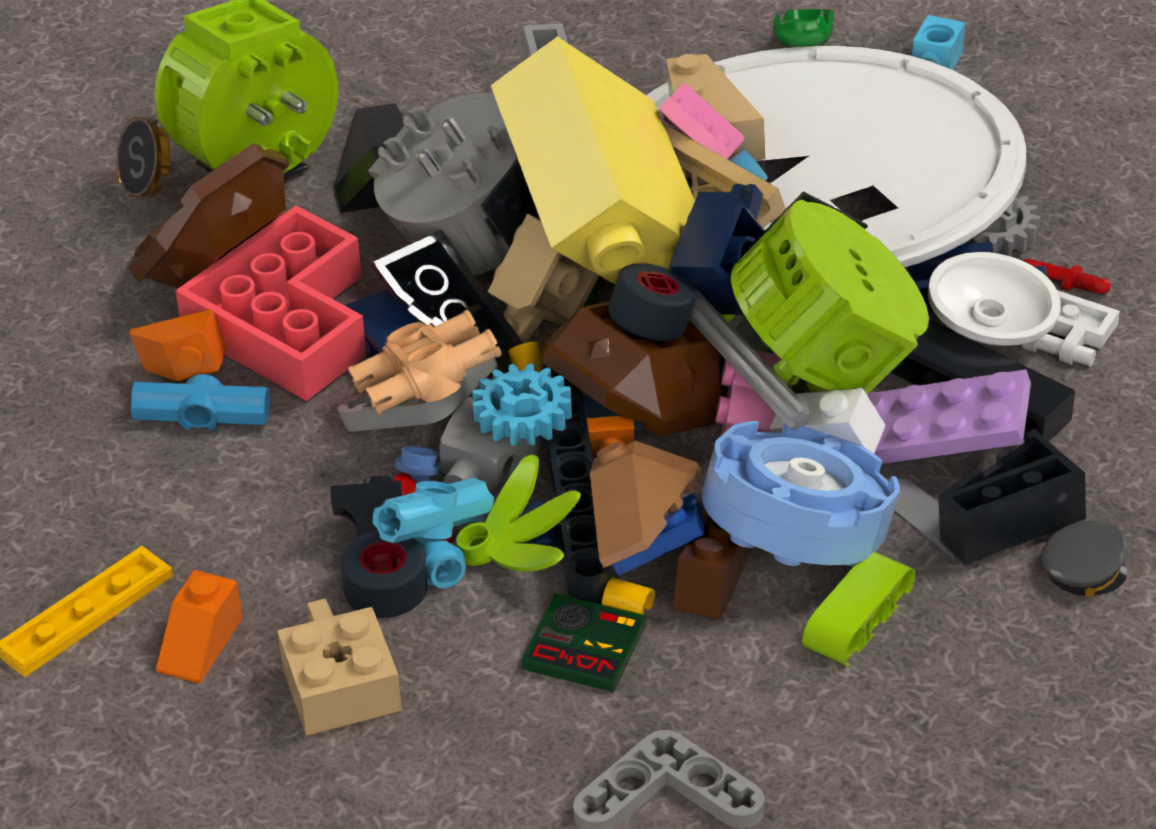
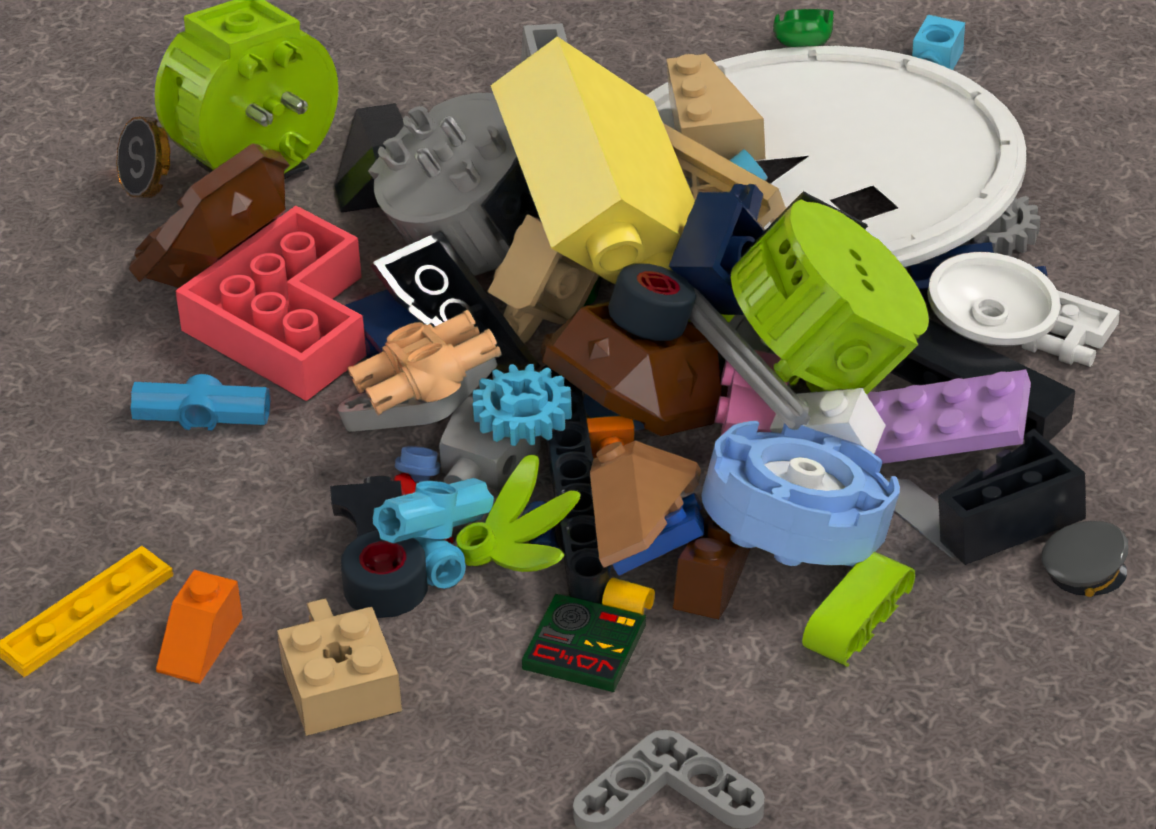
(181, 346): orange slope -> none
(526, 354): yellow hinge -> none
(700, 122): bright pink bracket -> none
(1074, 277): red piece -> none

